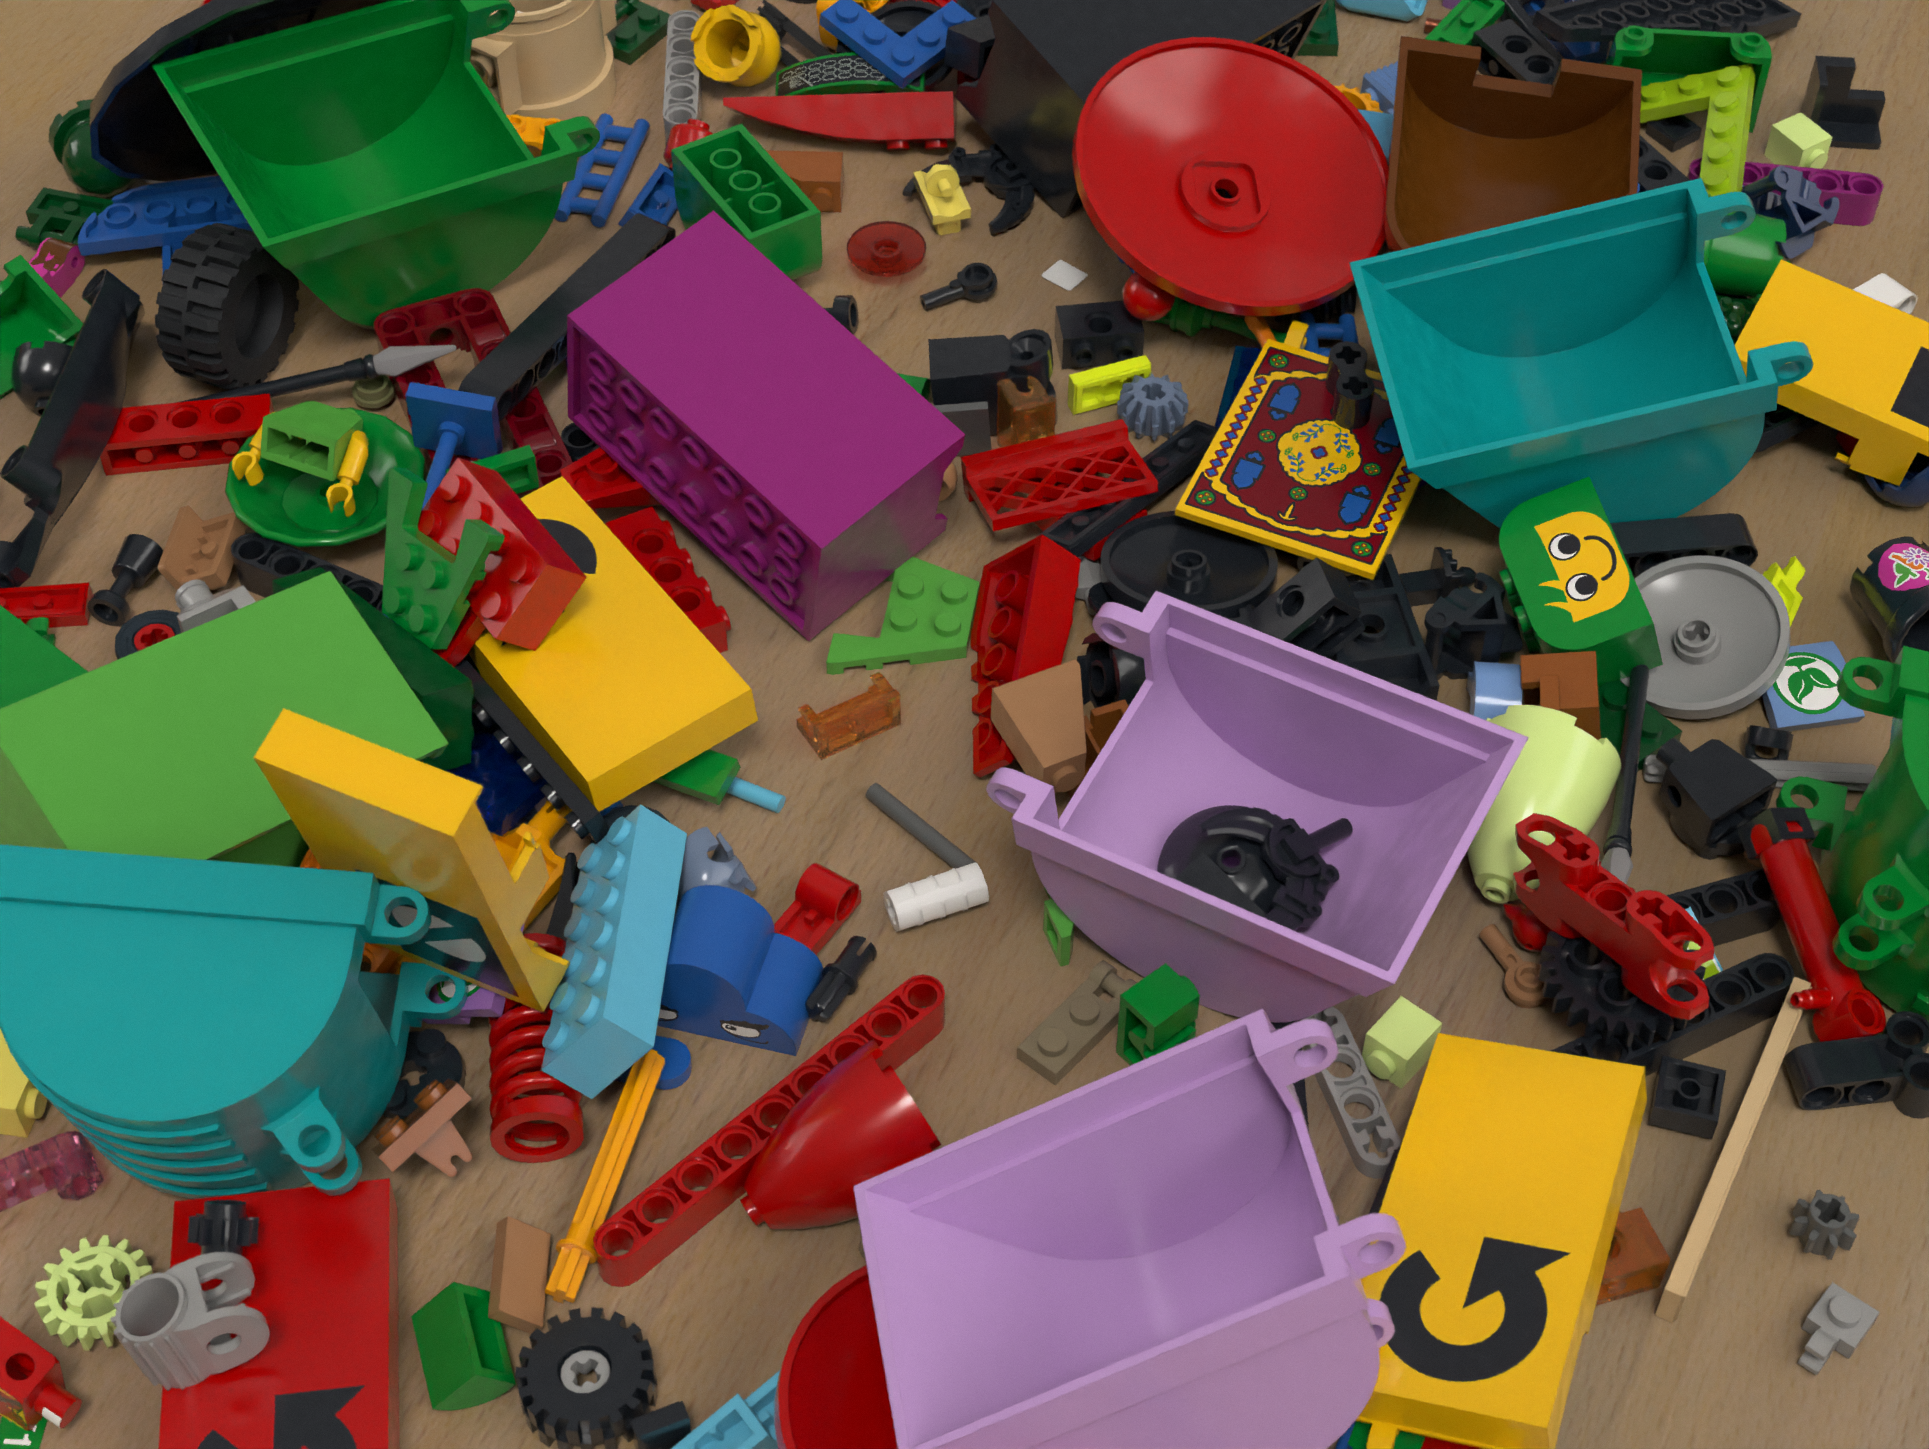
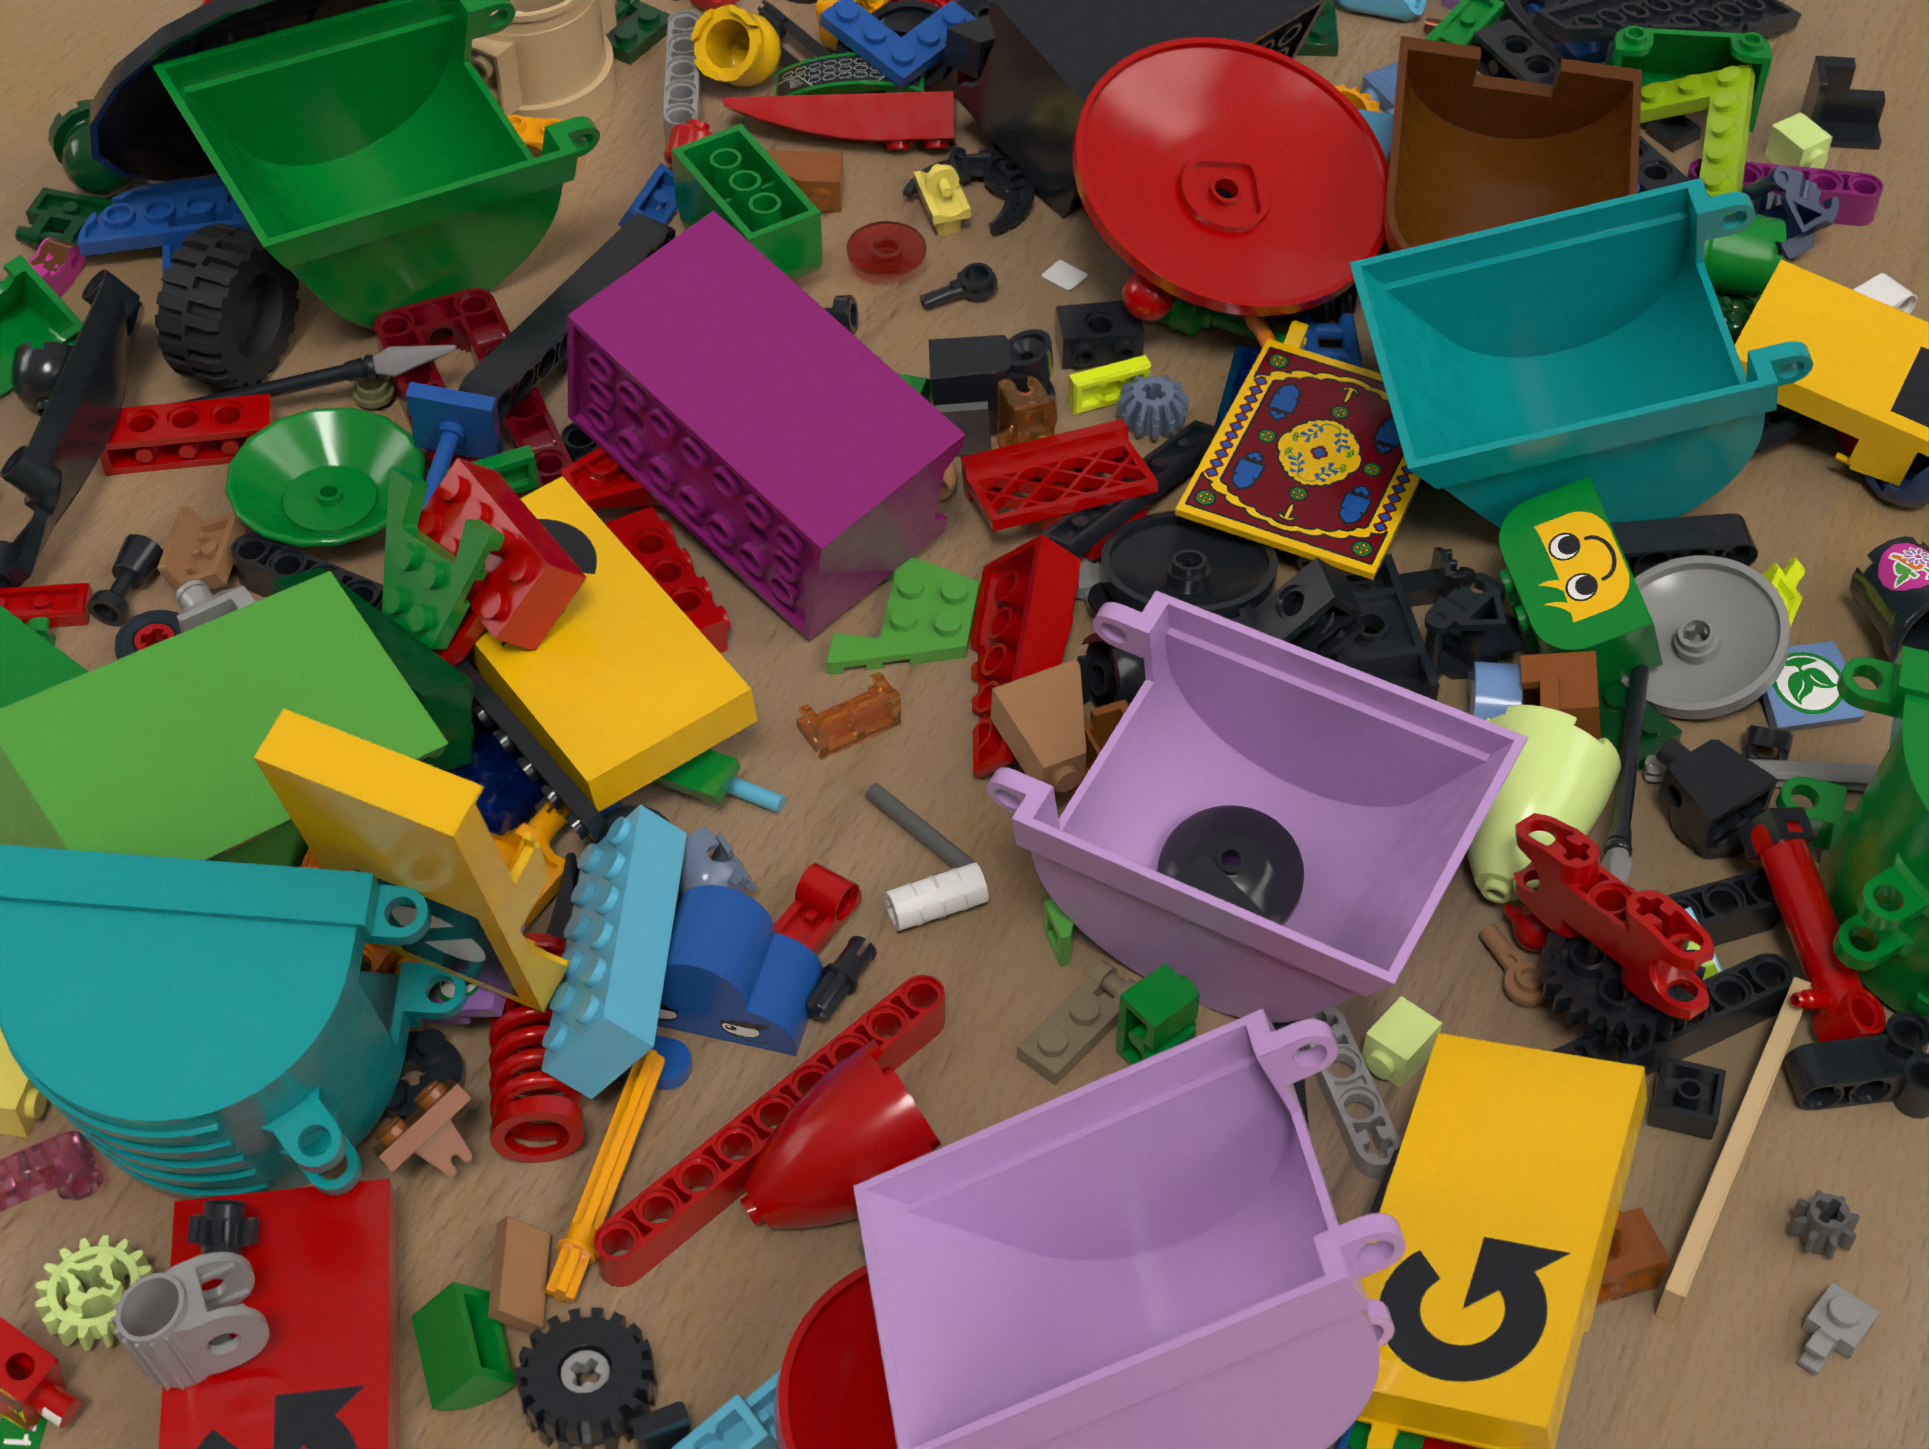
(314, 441): bright green torso -> none
(611, 184): blue bar -> none
(1291, 856): black bar -> none
(1349, 385): black axle -> none

